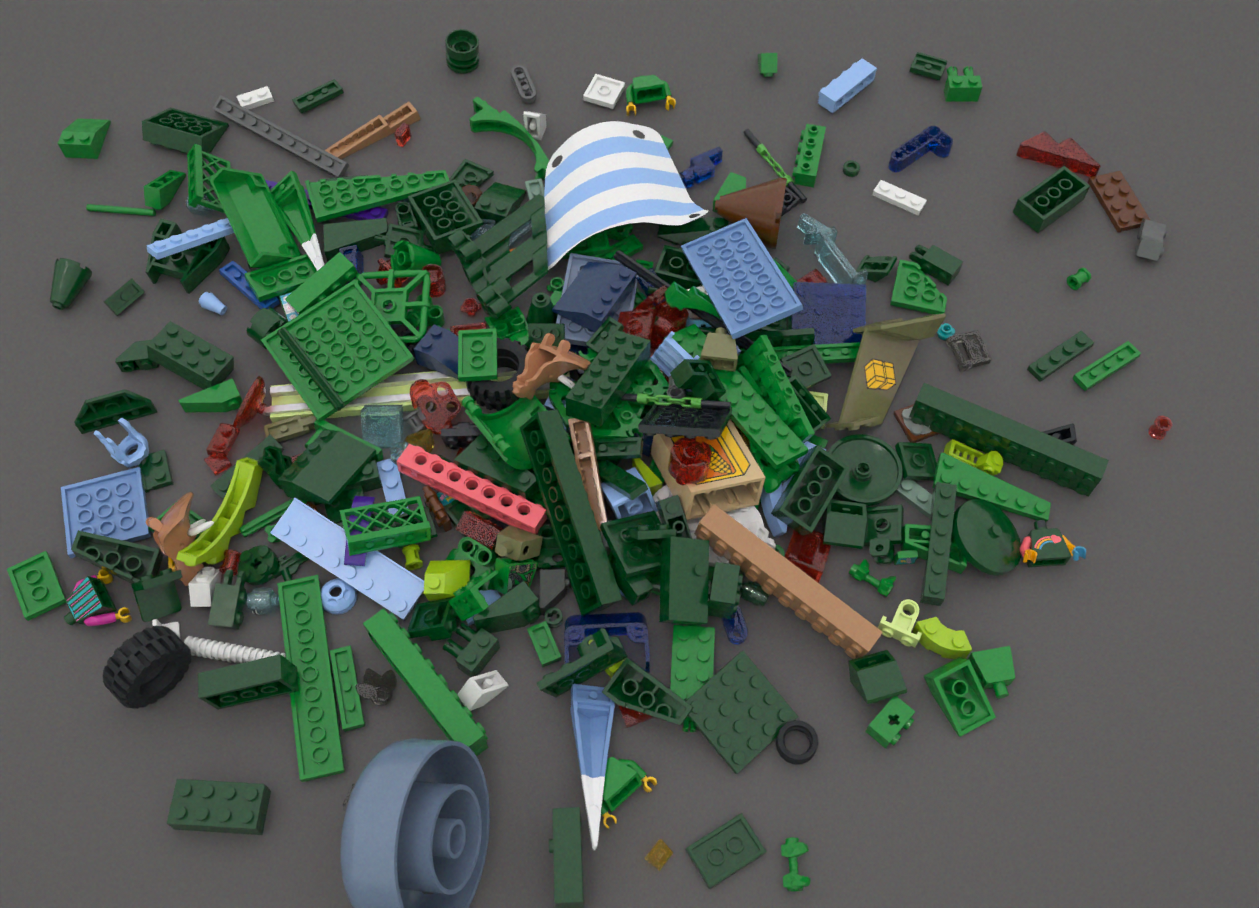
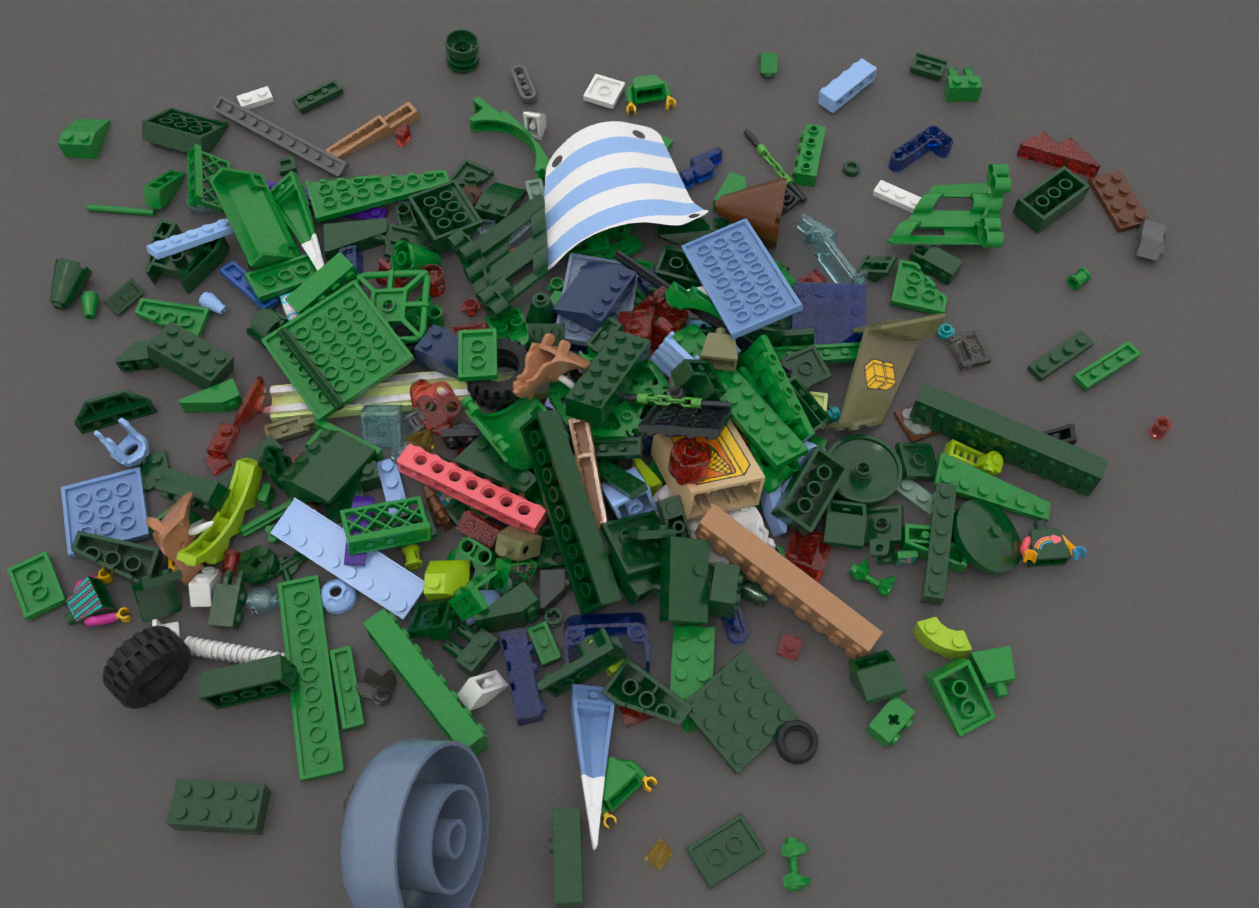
(90, 304): none -> green cone
(162, 312): none -> green wing
(207, 493): none -> dark green brick
(266, 496): none -> green plate
(285, 165): none -> dark green plate
(522, 677): none -> clear blue wedge
(789, 646): none -> clear red plate
(834, 413): none -> teal plate
(902, 624): yellowish green pin -> none
(961, 227): none -> green panel

